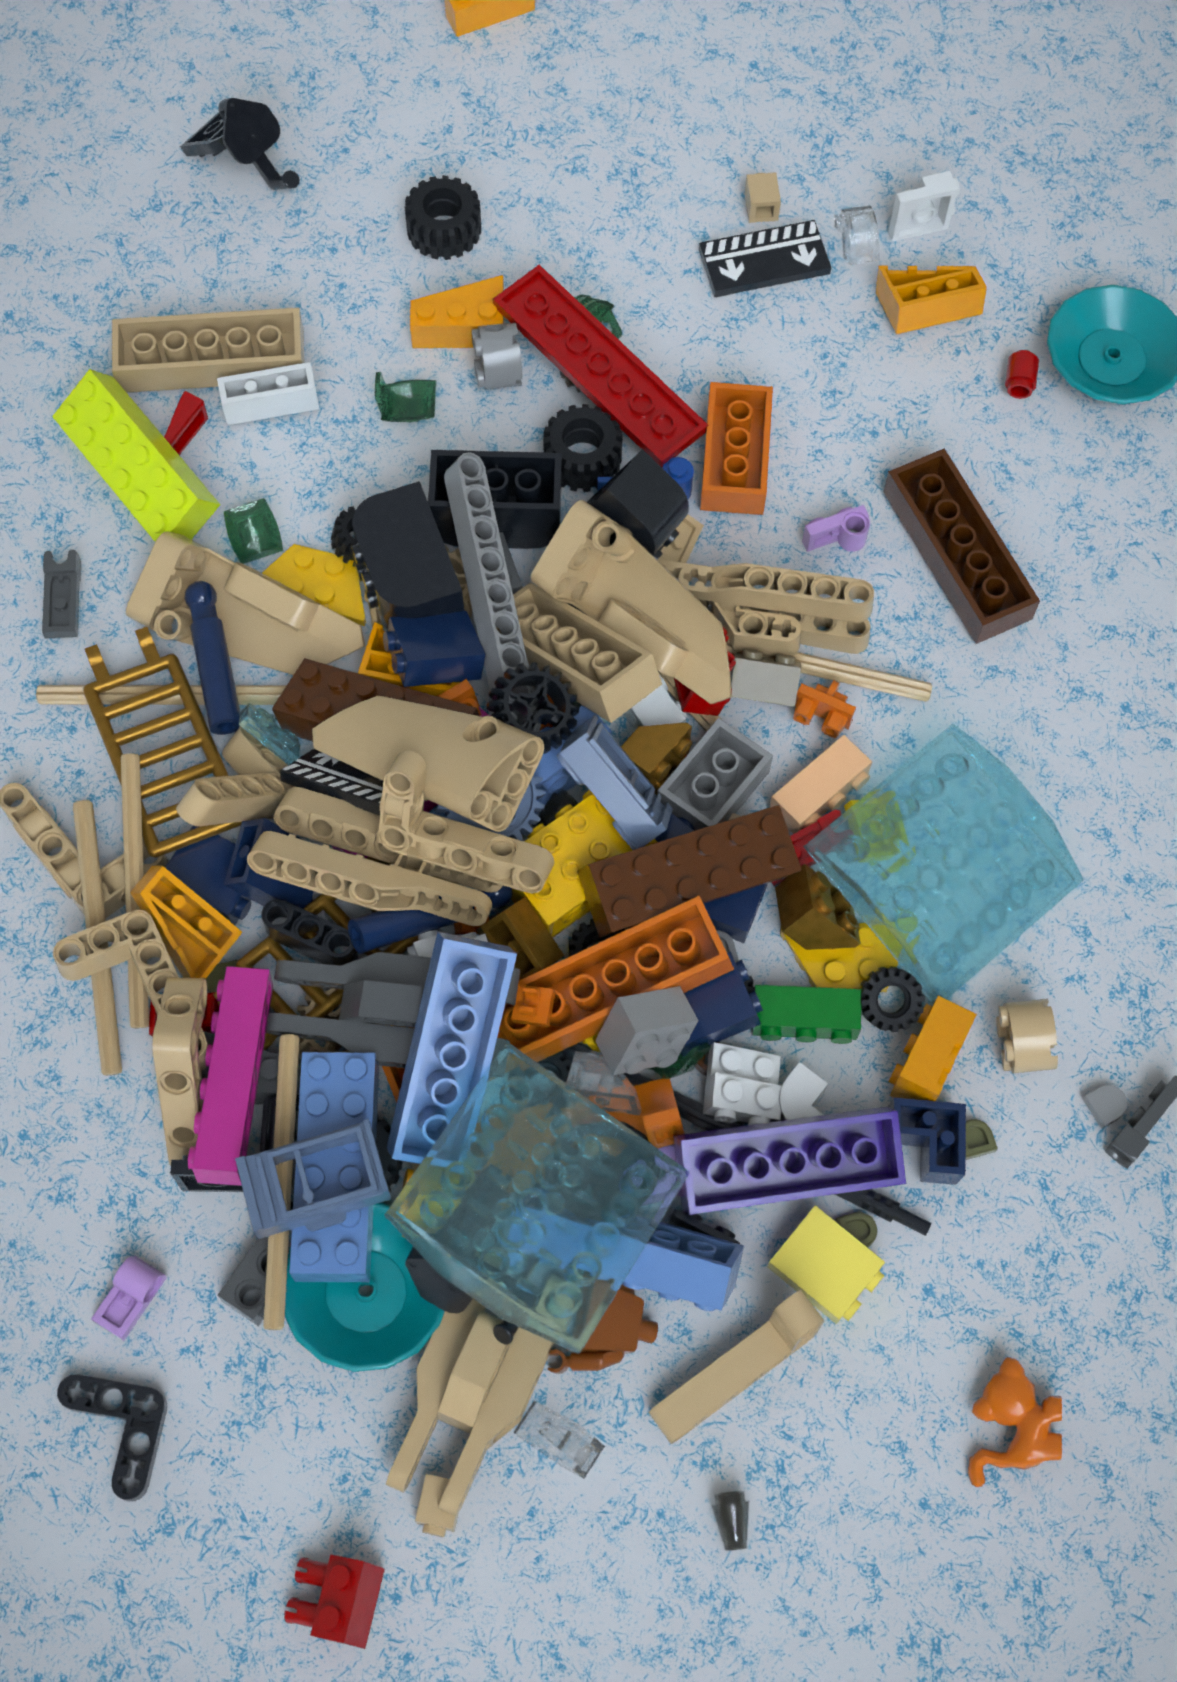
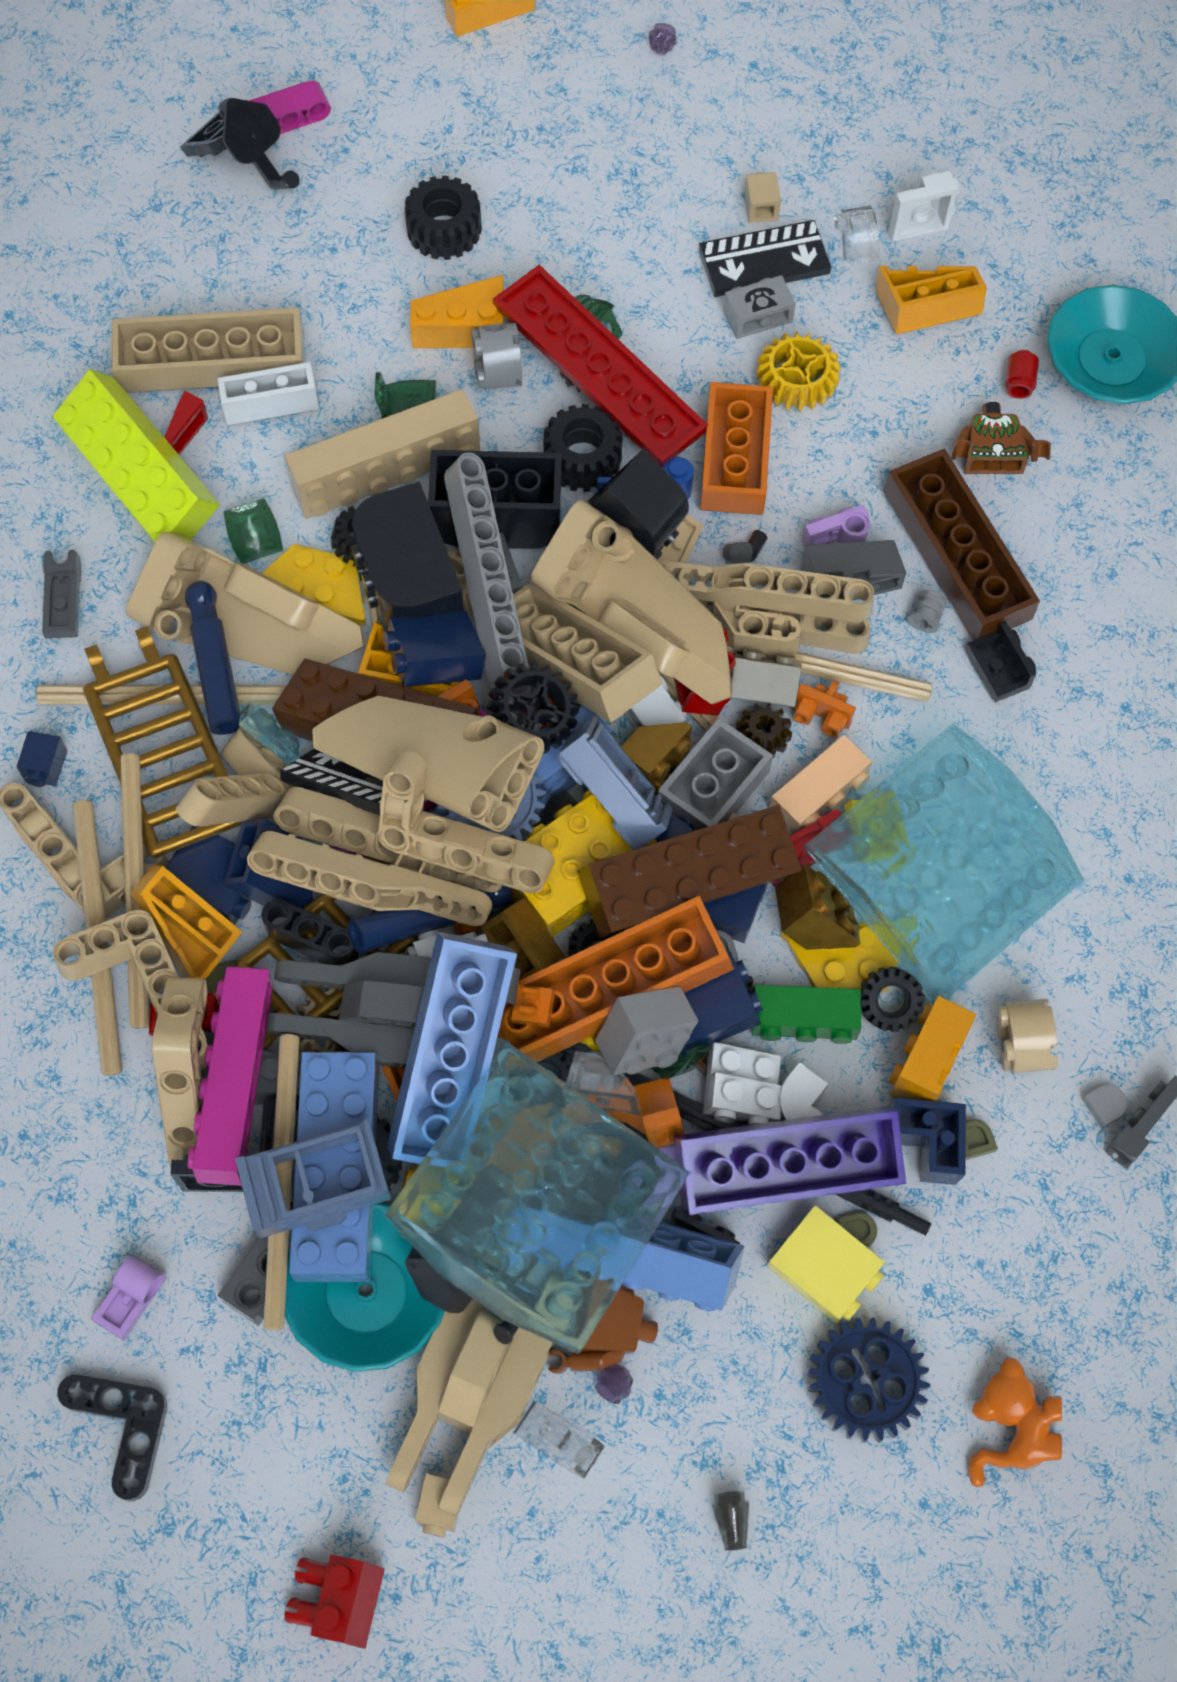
(41, 759): none -> dark blue brick
(297, 105): none -> dark pink beam
(380, 453): none -> tan brick
(614, 1383): none -> clear purple plate
(662, 38): none -> clear purple plate
(745, 551): none -> dark grey arm
(759, 306): none -> light grey brick
(769, 721): none -> dark brown gear
(788, 1329): tan beam -> none
(805, 361): none -> yellow gear
(837, 1392): none -> dark blue gear
(870, 561): none -> dark grey wedge
(928, 611): none -> light grey bush
(997, 443): none -> dark orange torso
(1002, 662): none -> black bracket

